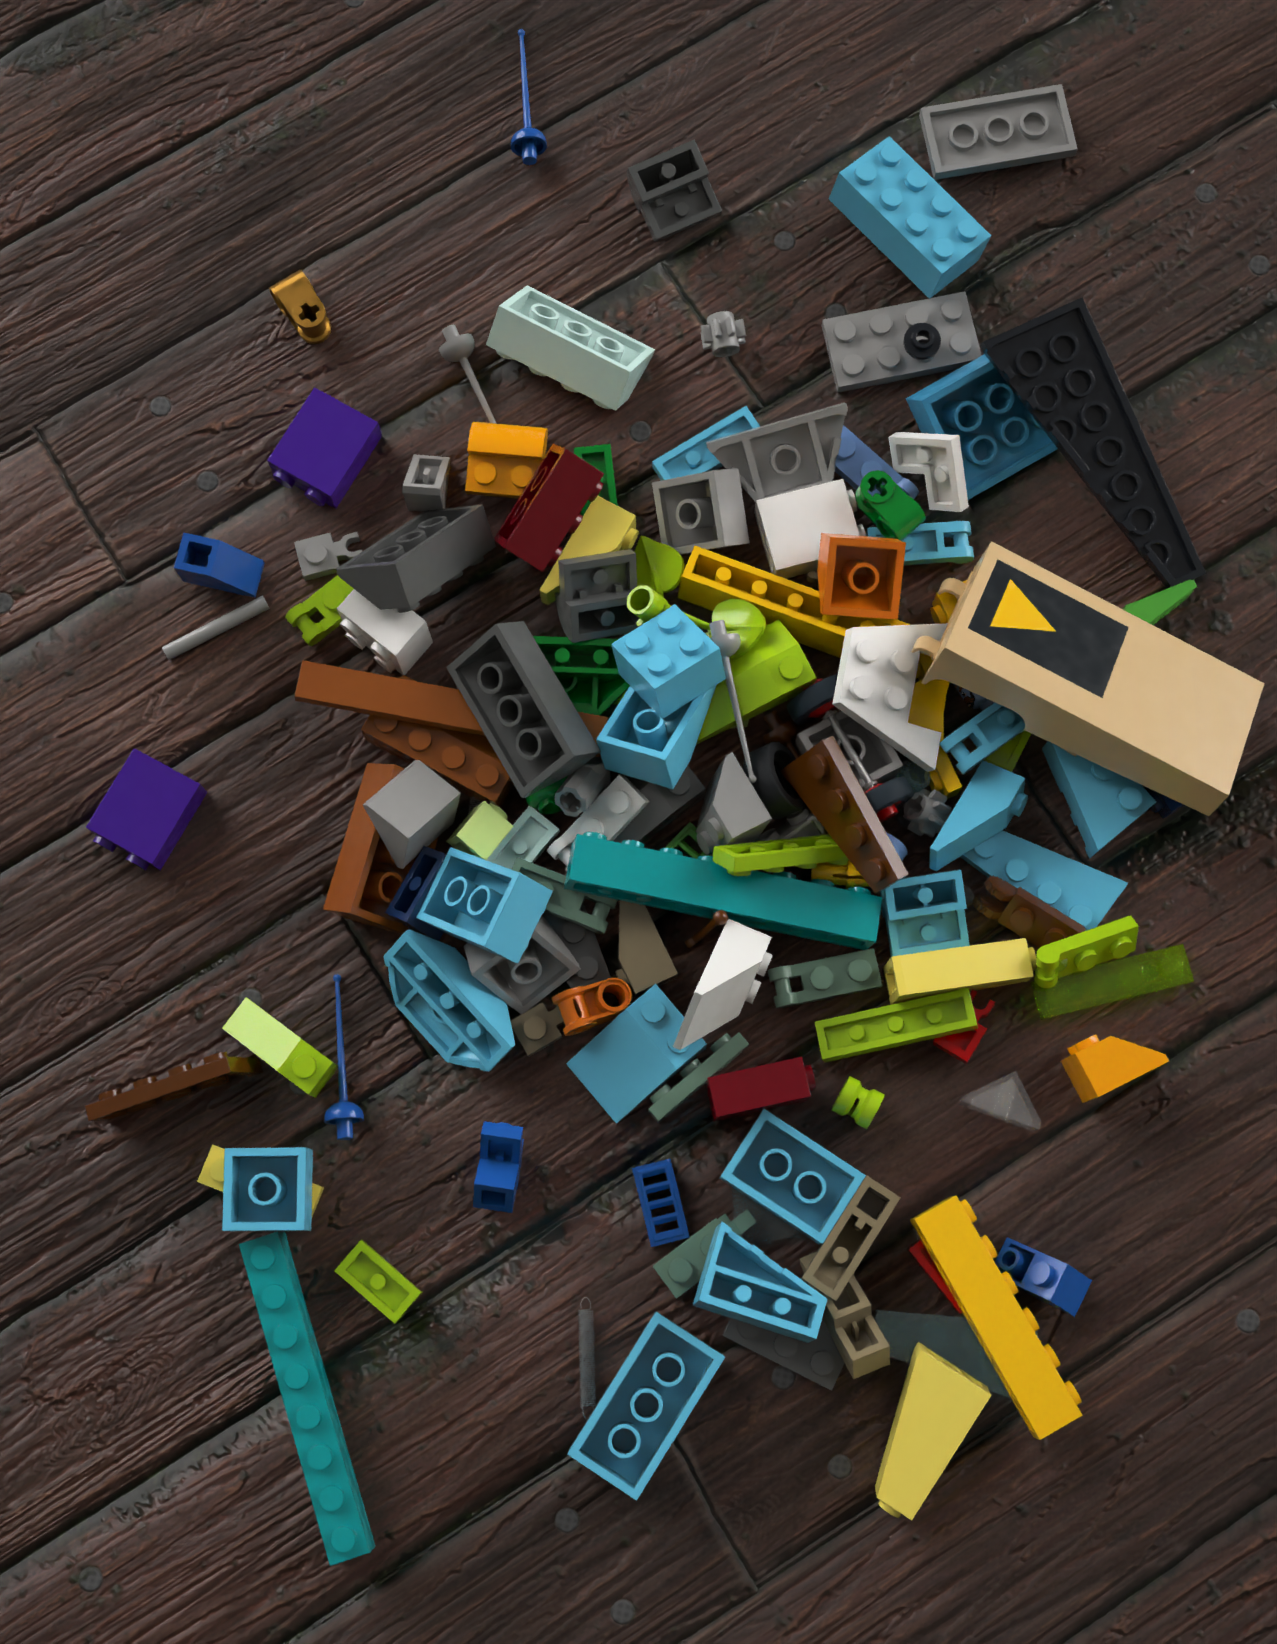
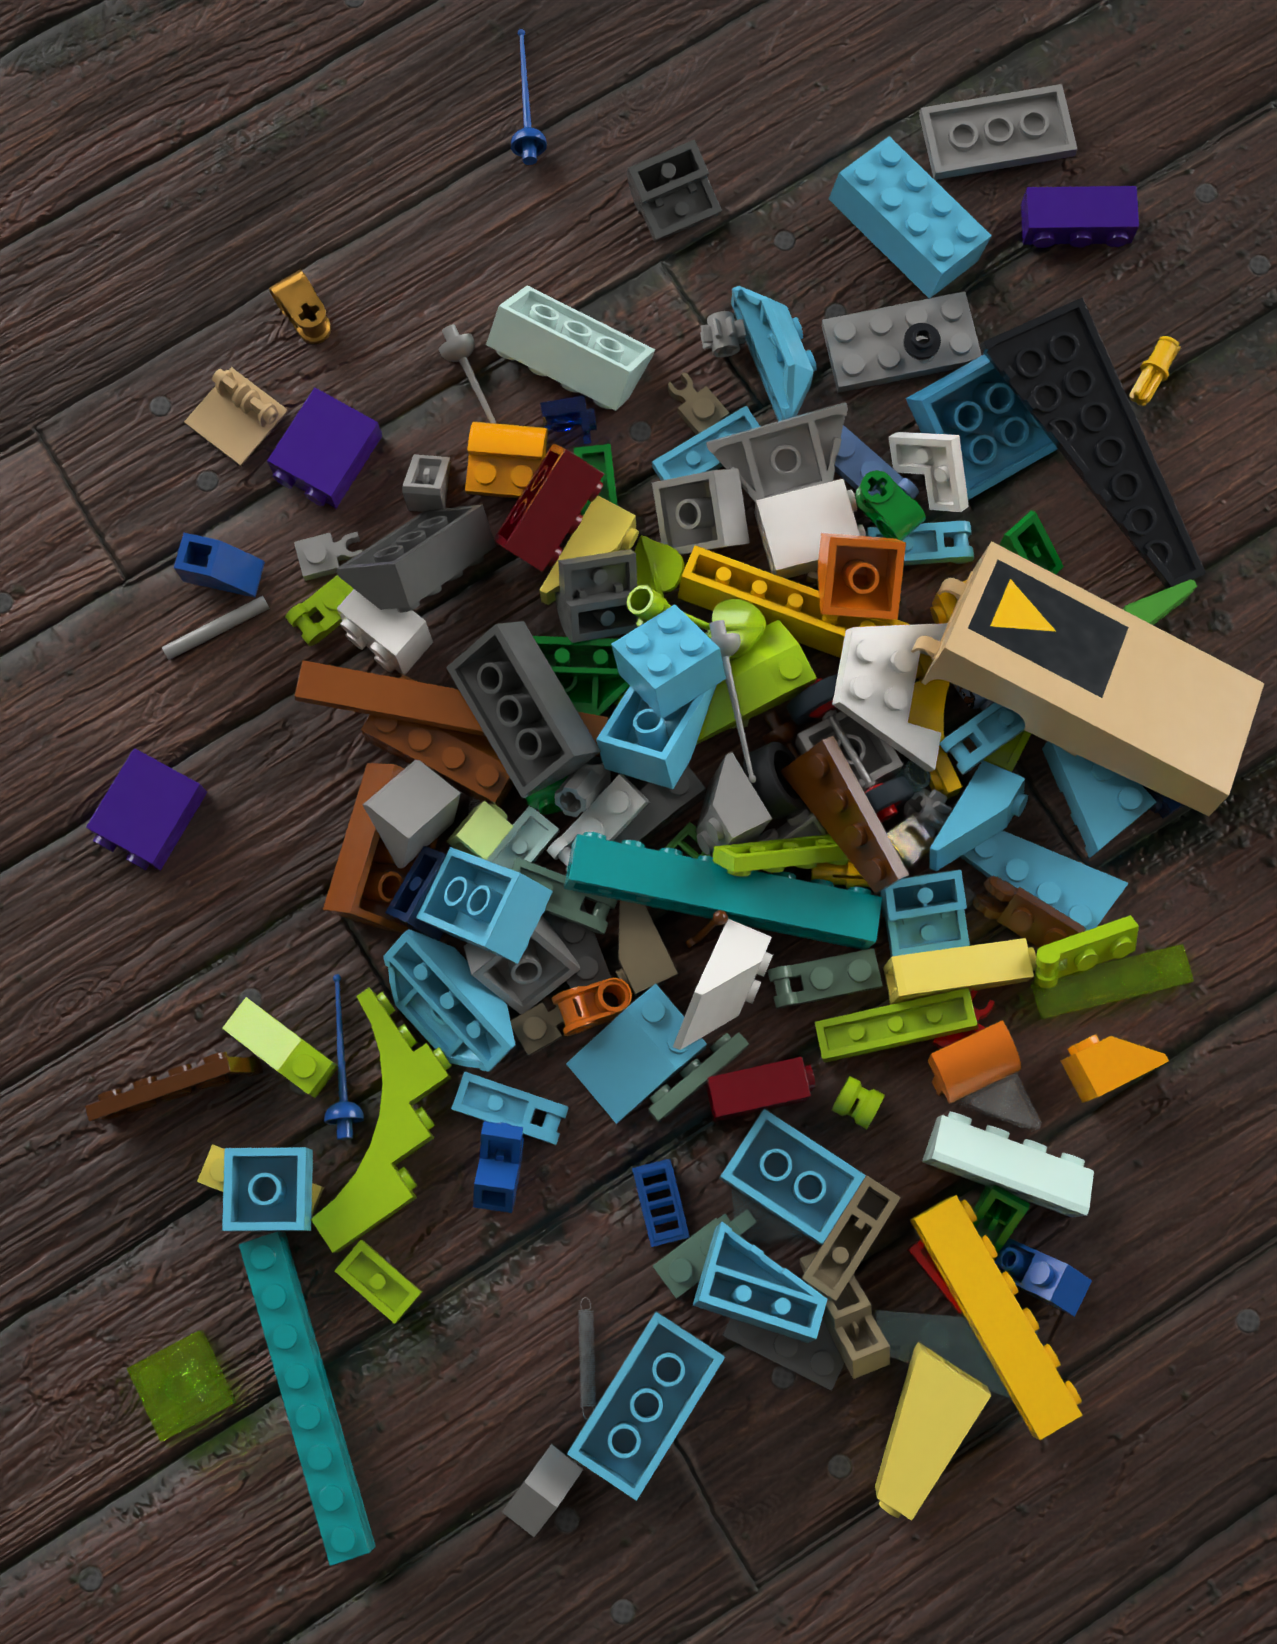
(181, 1385): none -> clear neon green hinge
(235, 415): none -> tan hinge
(378, 1185): none -> lime arch
(505, 1104): none -> medium azure plate
(542, 1490): none -> light grey slope
(566, 413): none -> clear blue bracket
(699, 408): none -> dark tan plate
(776, 350): none -> medium azure wedge
(910, 841): none -> clear yellow panel
(974, 1062): none -> orange brick
(998, 1214): none -> green slope
(1015, 1167): none -> light aqua slope
(1032, 542): none -> green slope
(1079, 215): none -> dark purple brick
(1154, 370): none -> yellow axle

